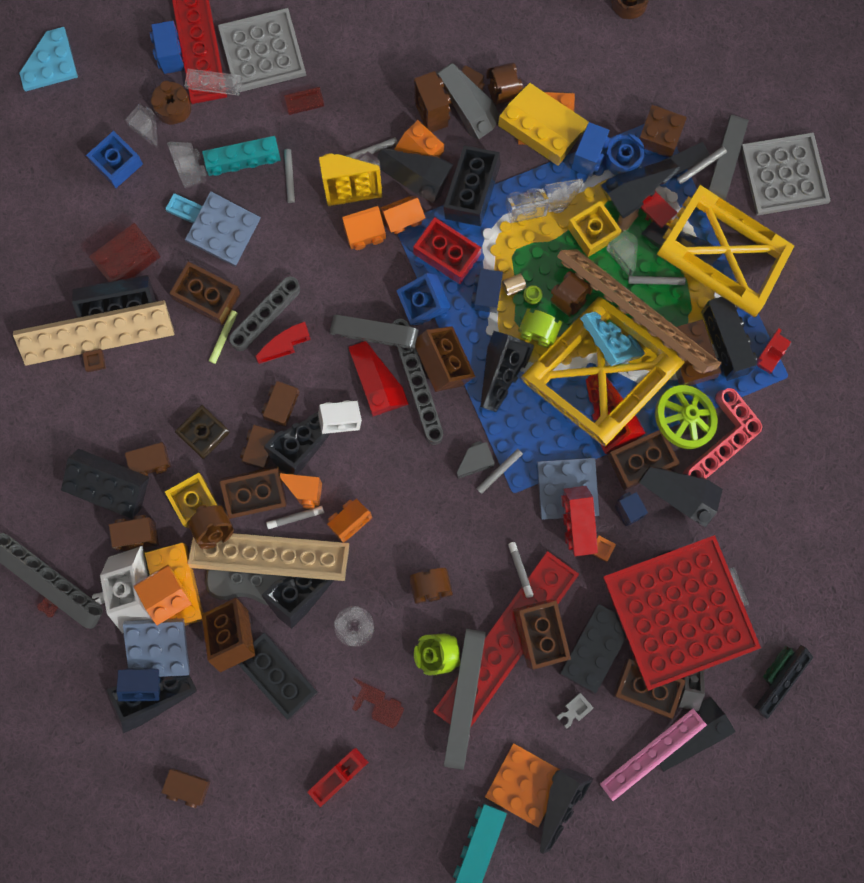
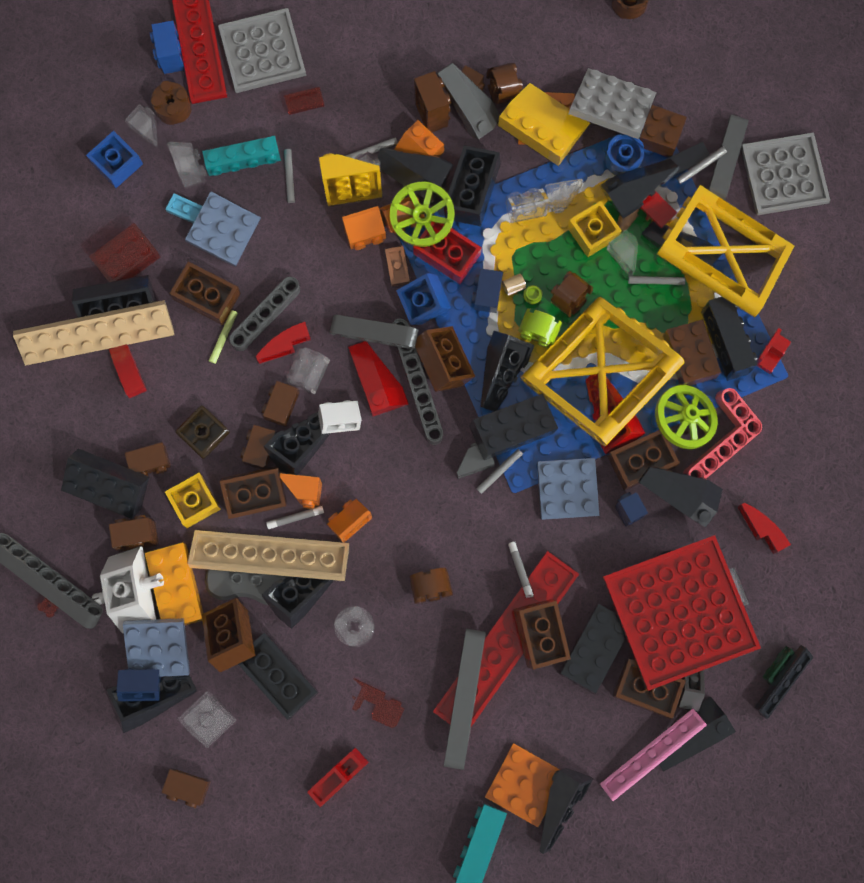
(49, 62): medium azure plate -> none
(94, 360): reddish brown plate -> none
(127, 370): none -> red slope
(162, 595): orange slope -> none
(207, 719): none -> clear slope
(210, 526): reddish brown brick -> none
(213, 82): clear plate -> none
(307, 370): none -> clear brick
(397, 266): none -> nougat plate
(422, 209): none -> lime wheel
(437, 654): lime brick -> none
(513, 426): none -> black brick
(577, 708): light grey plate -> none
(579, 521): red brick -> none
(591, 149): blue brick -> none
(605, 548): orange plate -> none
(608, 337): medium azure plate -> none
(612, 103): none -> light grey plate
(639, 310): medium nougat plate -> none
(763, 527): none -> red slope

